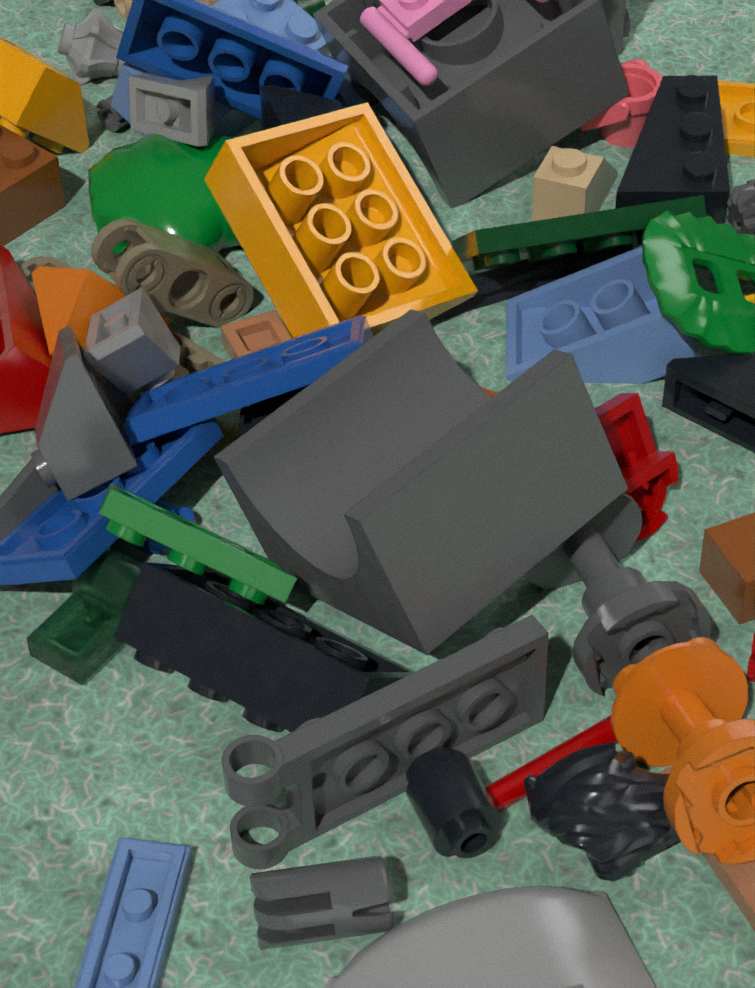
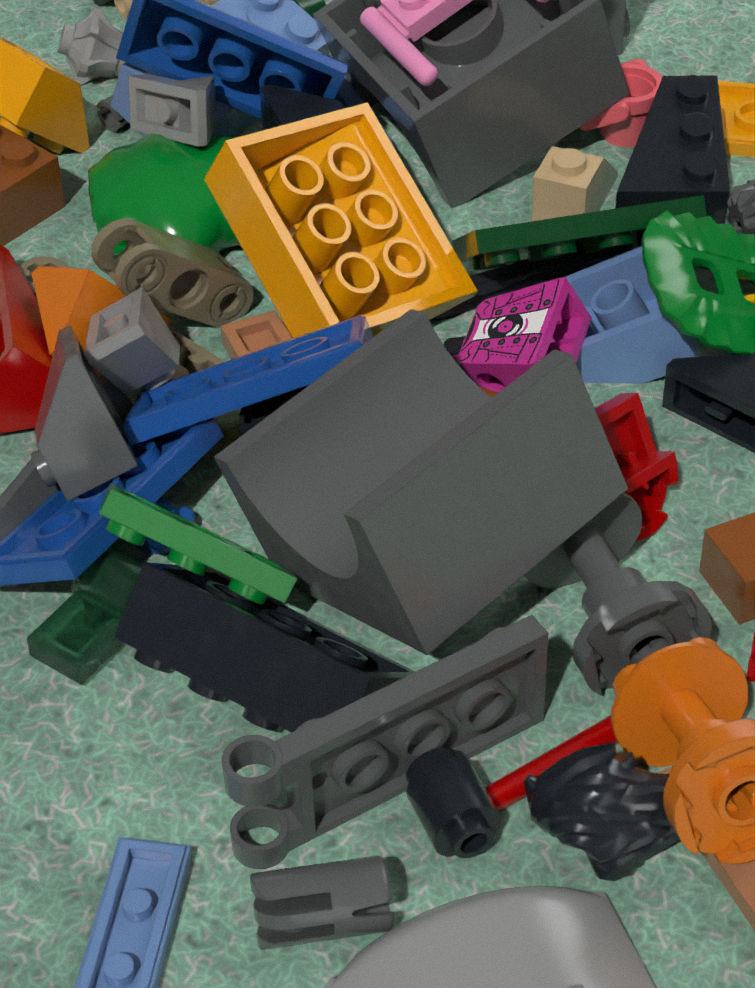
(520, 330): none -> dark pink torso

